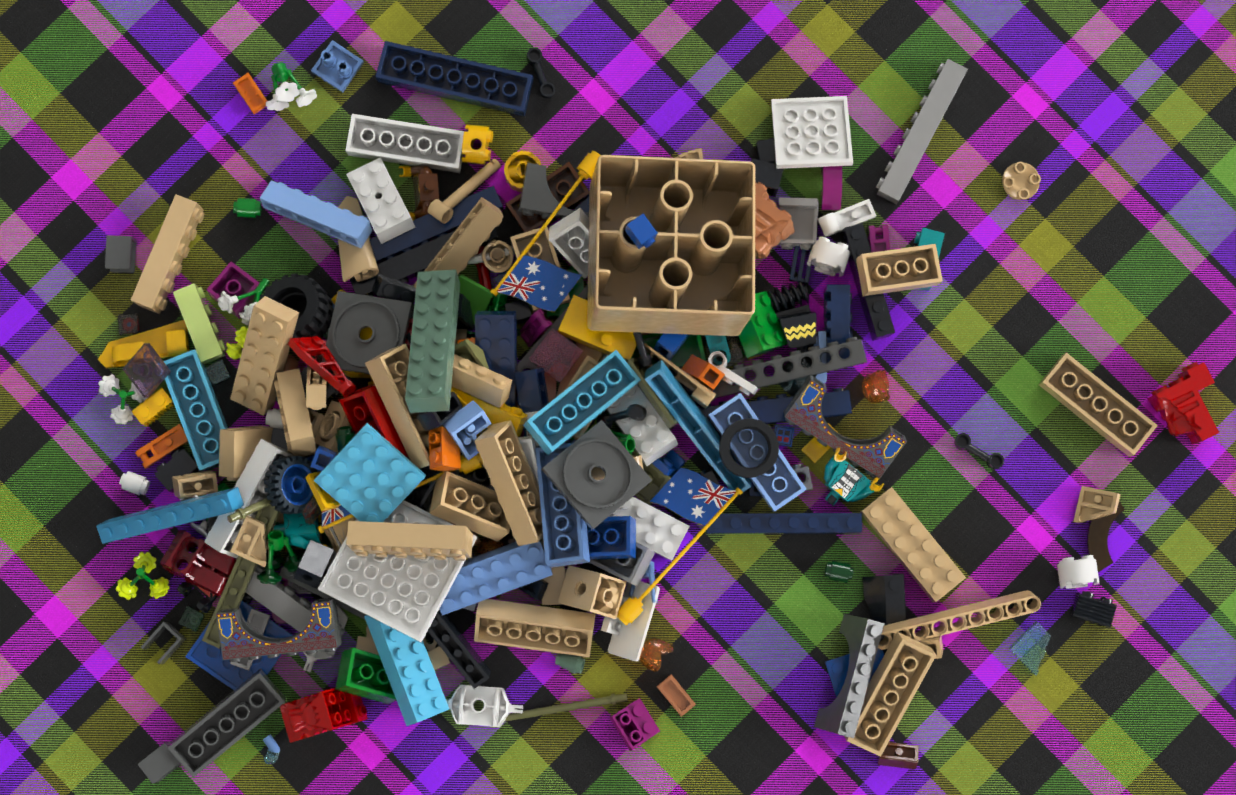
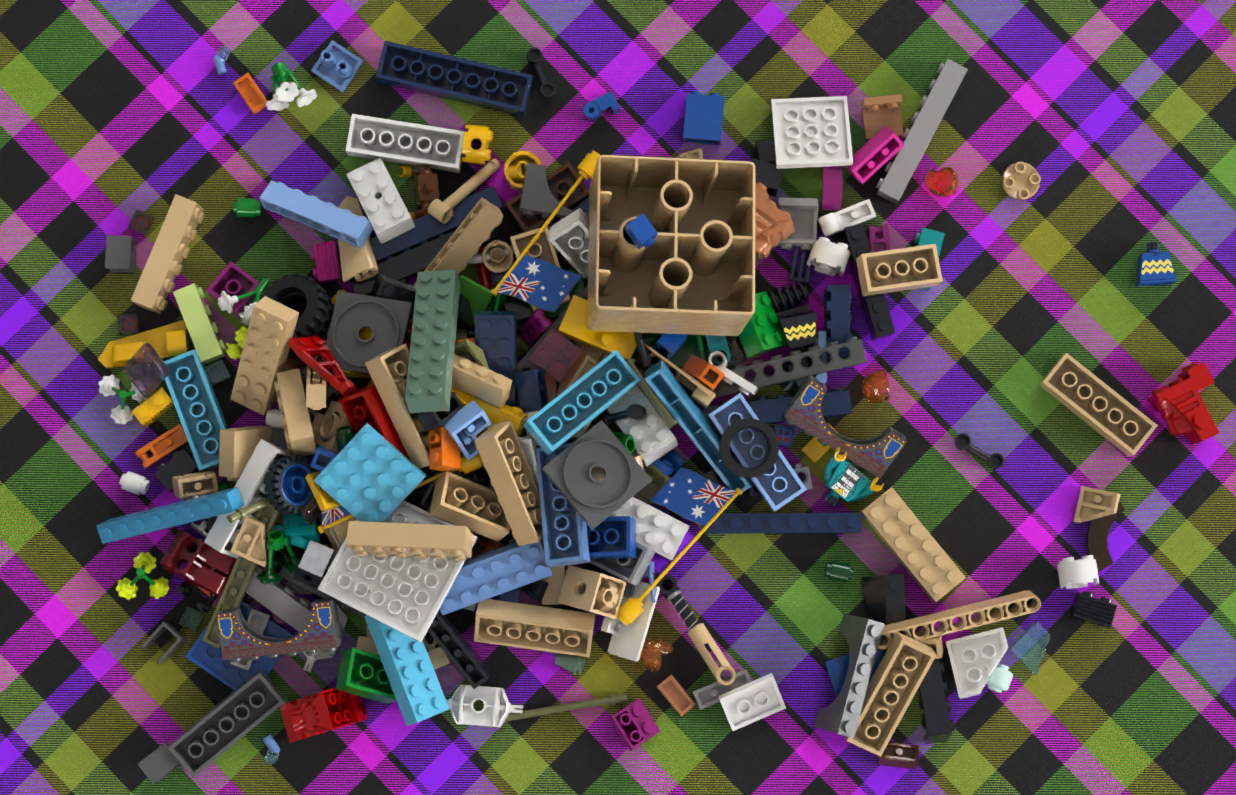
(141, 222): none -> clear smoke tile
(220, 58): none -> arm
(327, 262): none -> dark pink brick
(510, 596): none -> blue tile
(601, 105): none -> blue leg
(698, 633): none -> piece
(703, 118): none -> blue brick
(709, 694): none -> light grey plate
(752, 702): none -> white plate
(874, 154): none -> dark pink brick
(882, 112): none -> medium nougat bracket
(935, 705): none -> black wedge
(939, 181): none -> clear orange helmet
(975, 659): none -> white plate
(1000, 679): none -> light aqua head
(1154, 267): none -> blue torso

